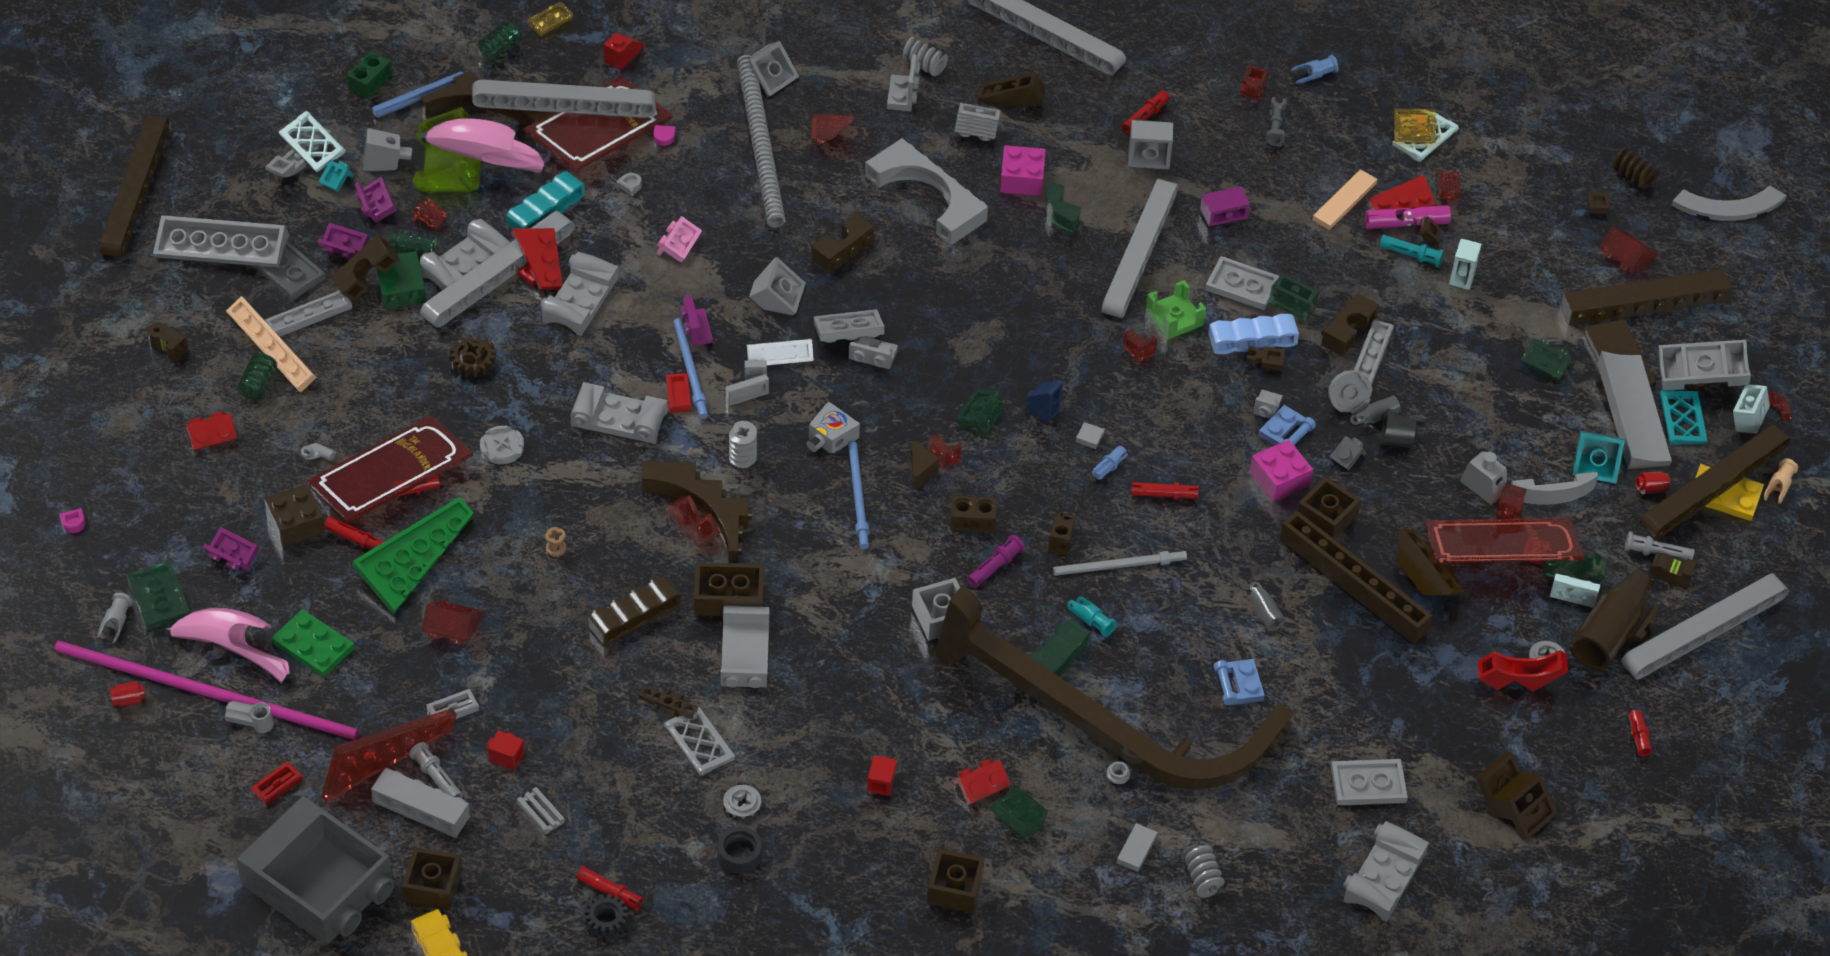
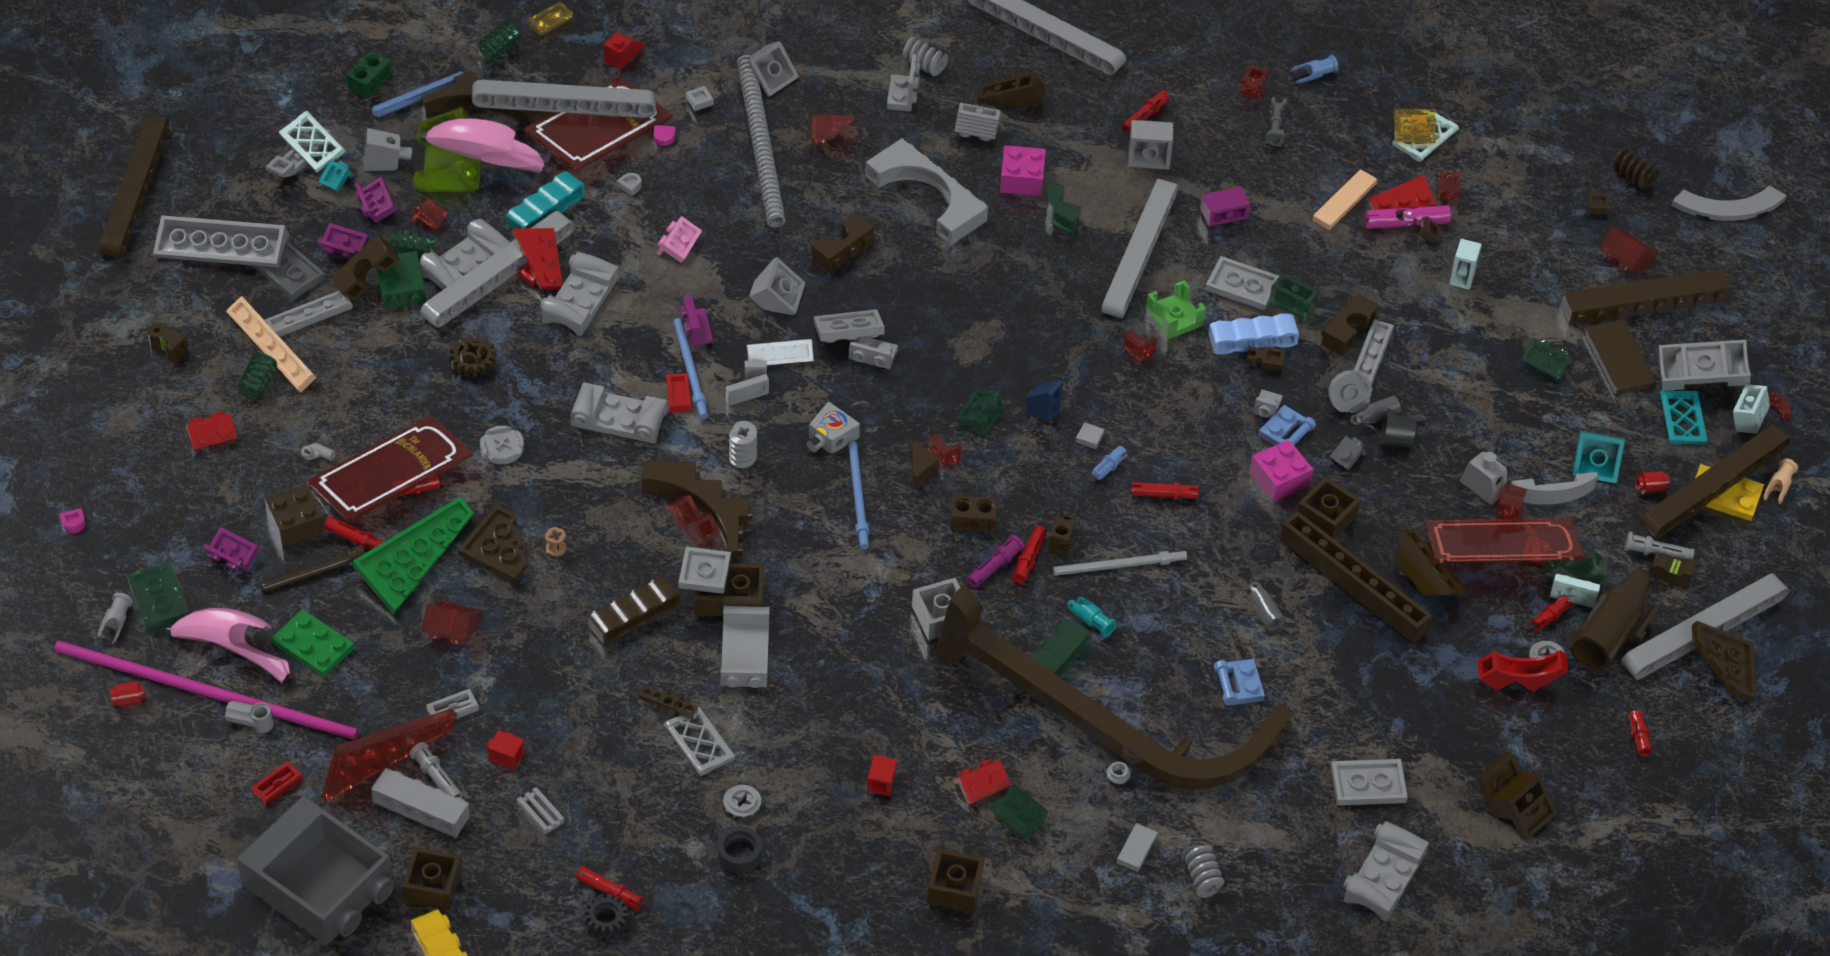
(314, 570): none -> dark brown piece
(497, 545): none -> dark brown plate
(699, 98): none -> light grey plate
(704, 570): none -> light grey plate
(1027, 560): none -> red pin
(1421, 252): teal pin -> none
(1551, 613): none -> red pin
(1634, 410): light grey arch -> none
(1728, 657): none -> dark brown plate

